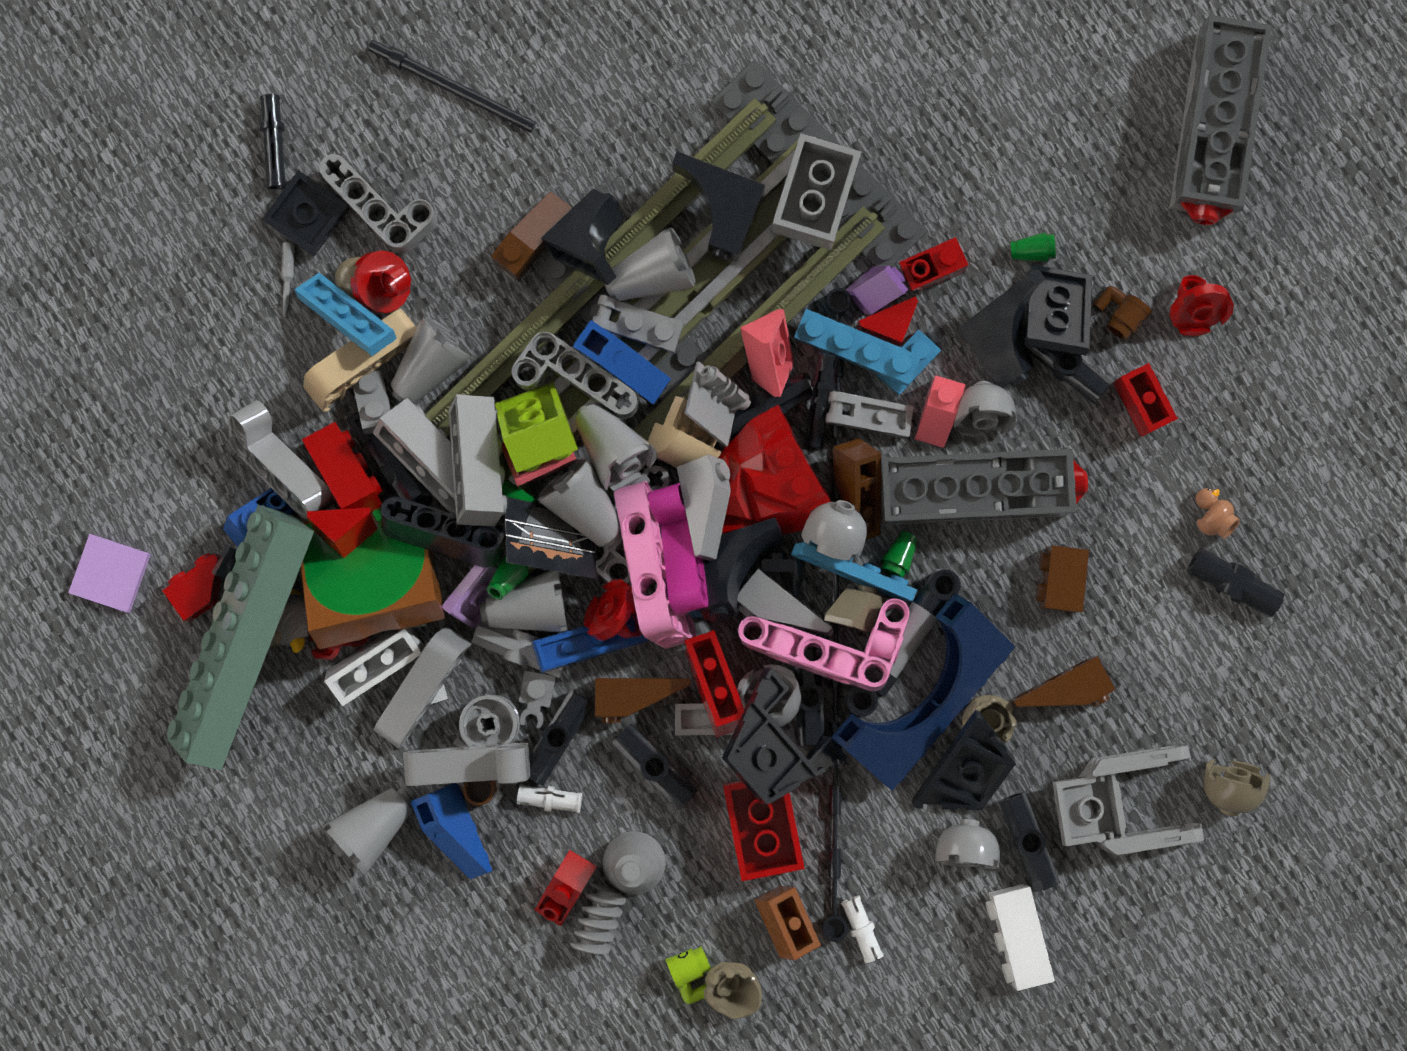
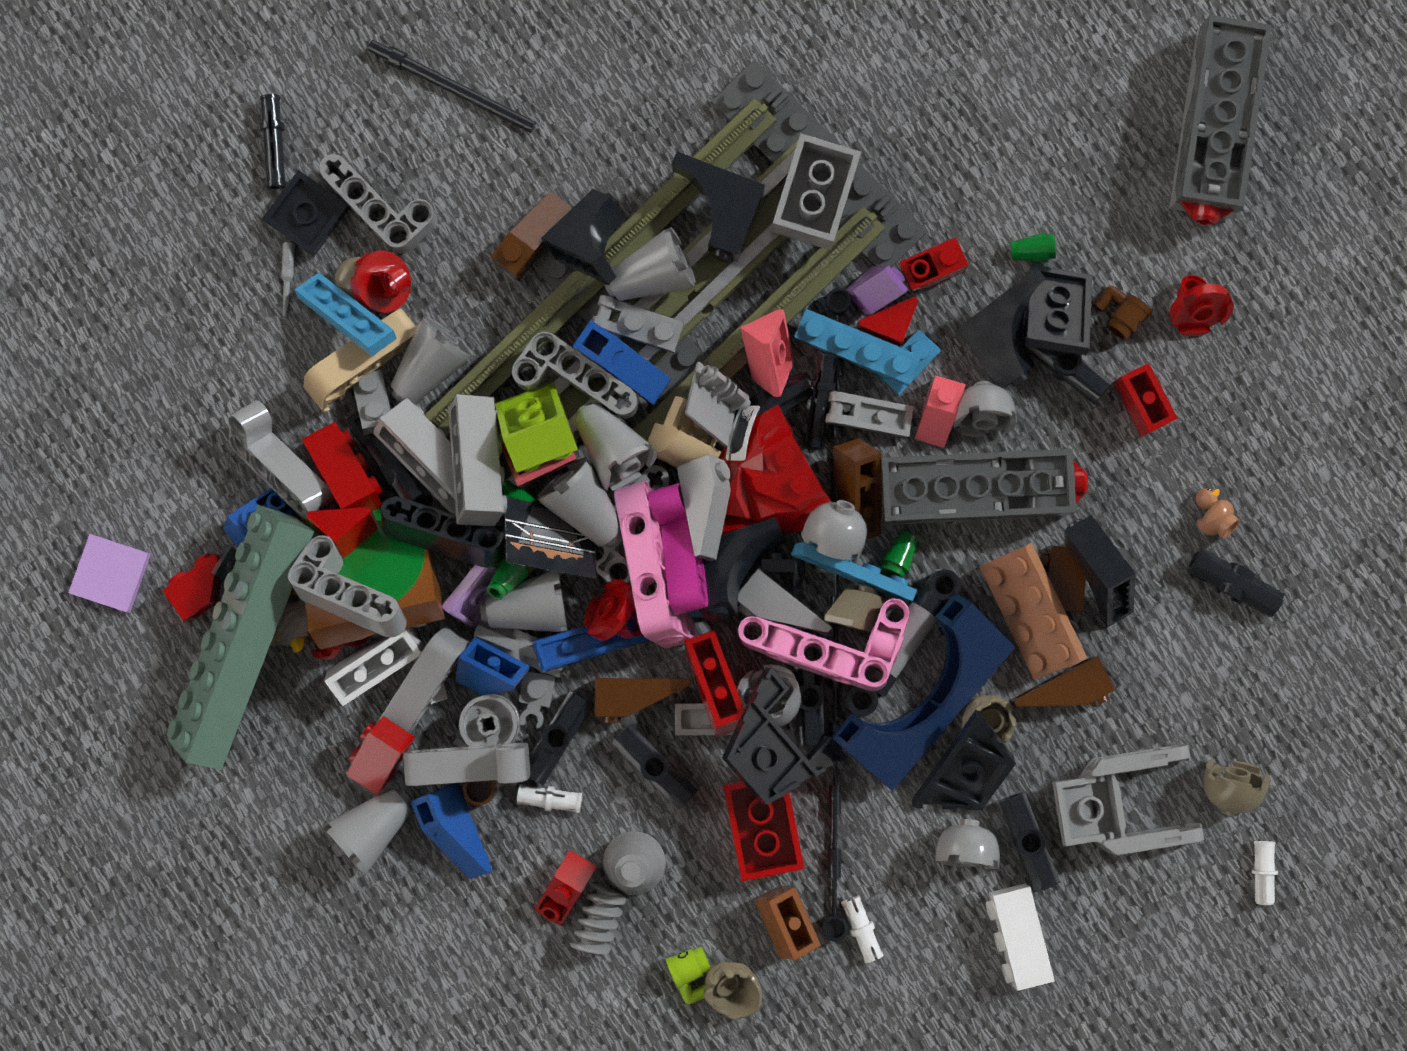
(349, 593): none -> light grey beam
(379, 755): none -> red brick
(488, 669): none -> blue slope
(740, 434): none -> sticker
(1033, 611): none -> nougat plate
(1103, 567): none -> black arch
(1264, 872): none -> white axle

